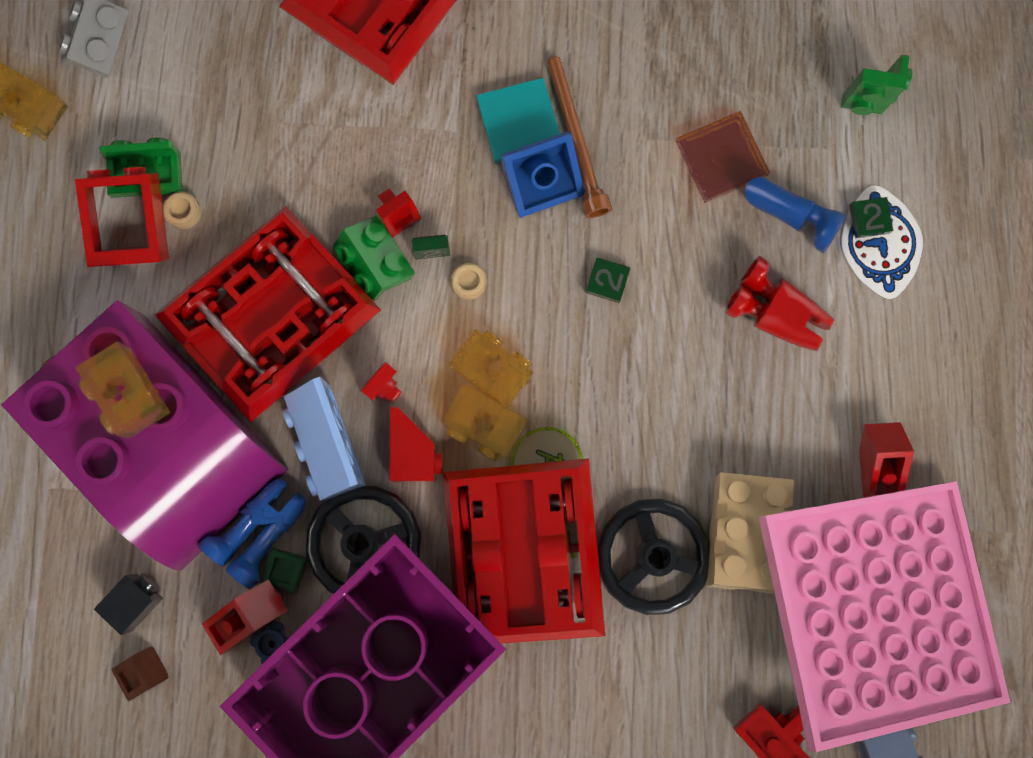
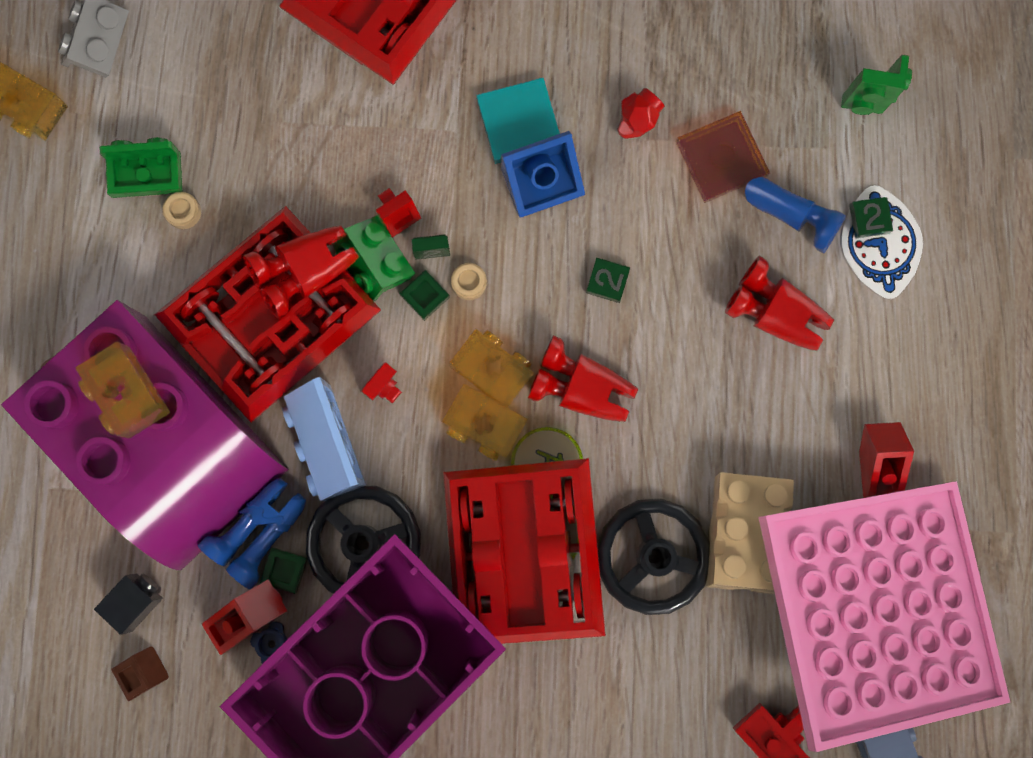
(154, 216): red window -> none
(309, 265): none -> red piece
(411, 452): red slope -> none
(424, 295): none -> dark green tile
(588, 384): none -> red piece
(595, 201): dark orange piece -> none
(639, 114): none -> red rock

